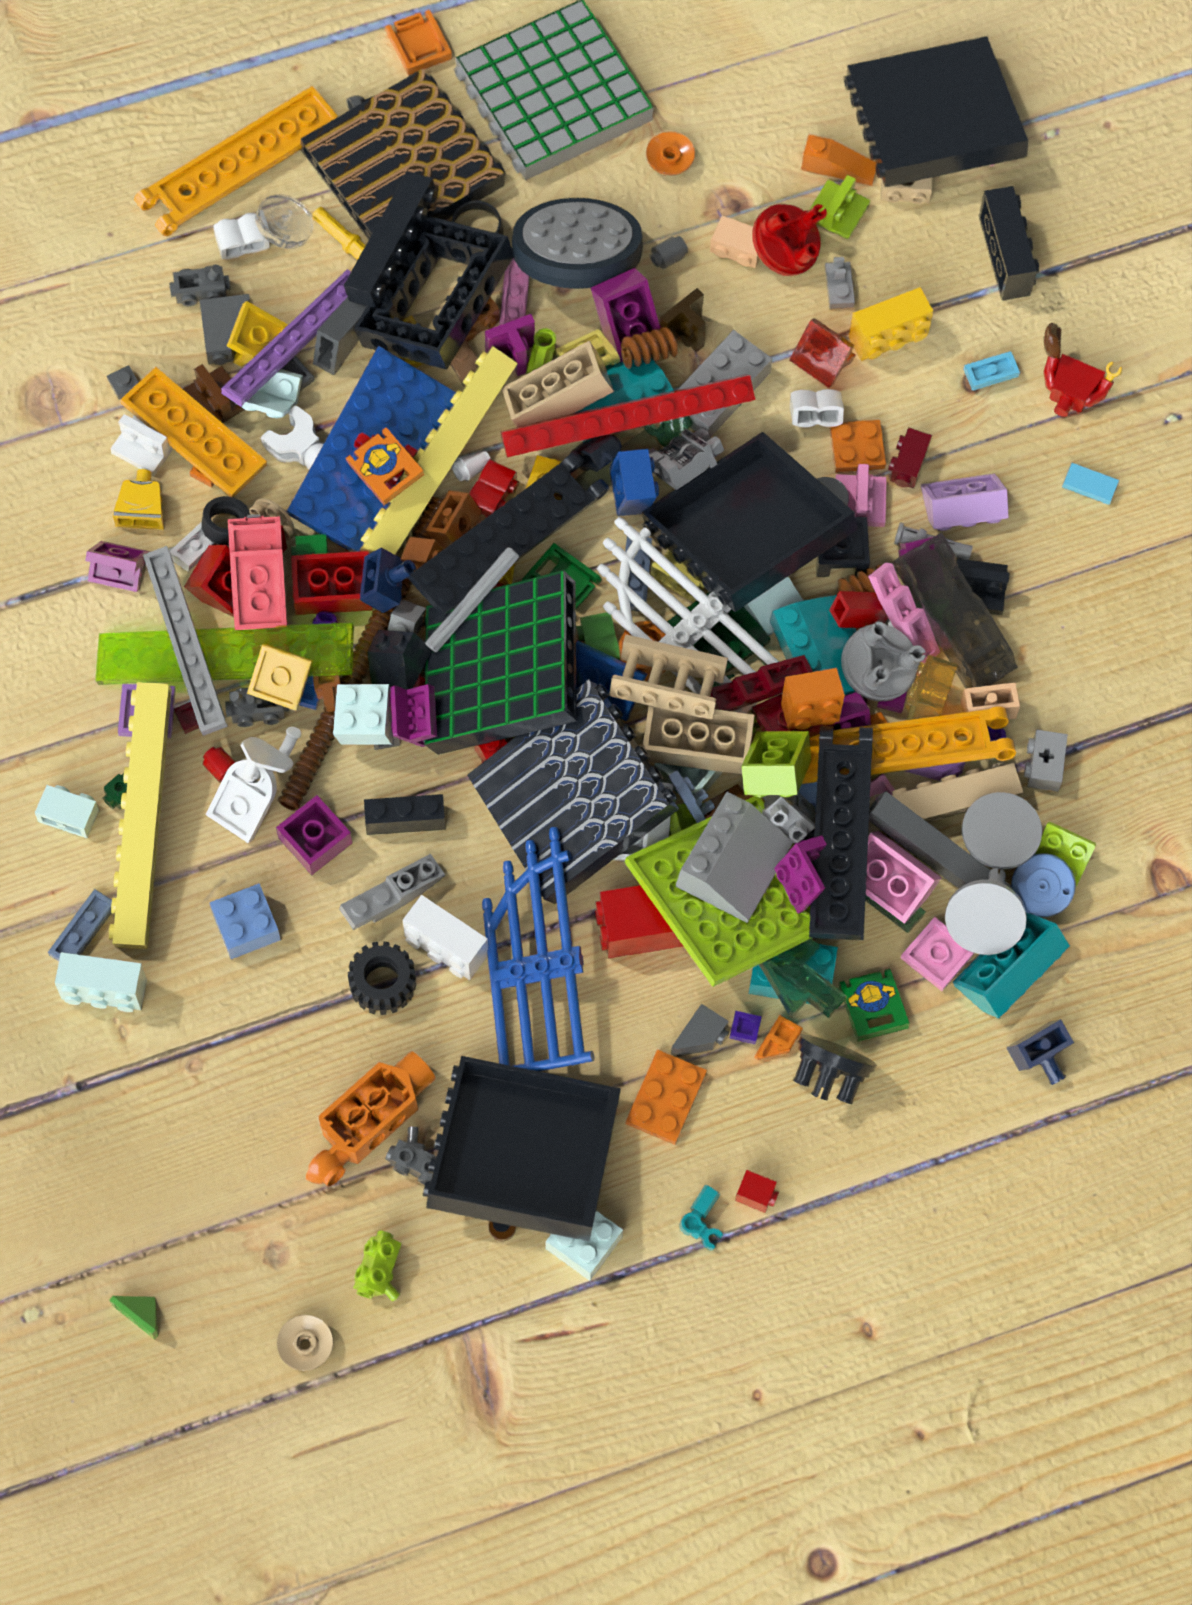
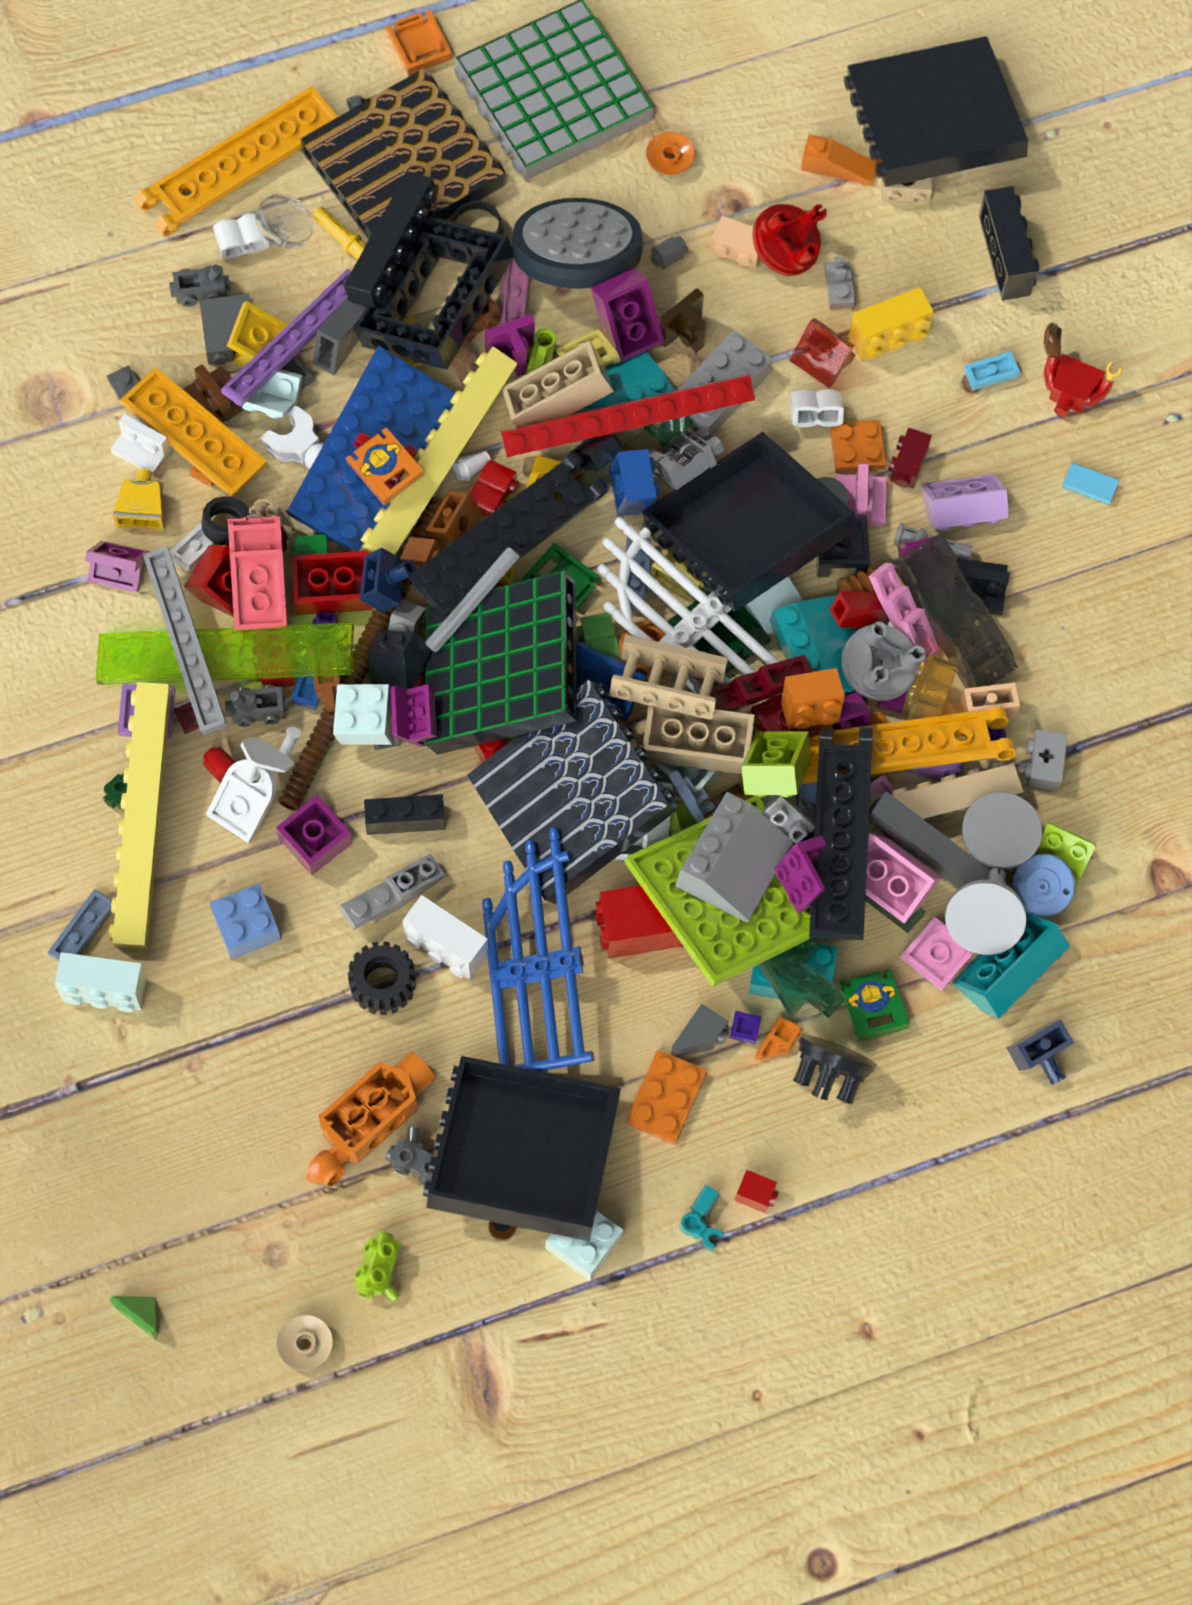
(67, 810): light aqua brick -> none
(280, 676): yellow tile -> none
(648, 345): dark orange piece -> none
(842, 206): lime bracket -> none

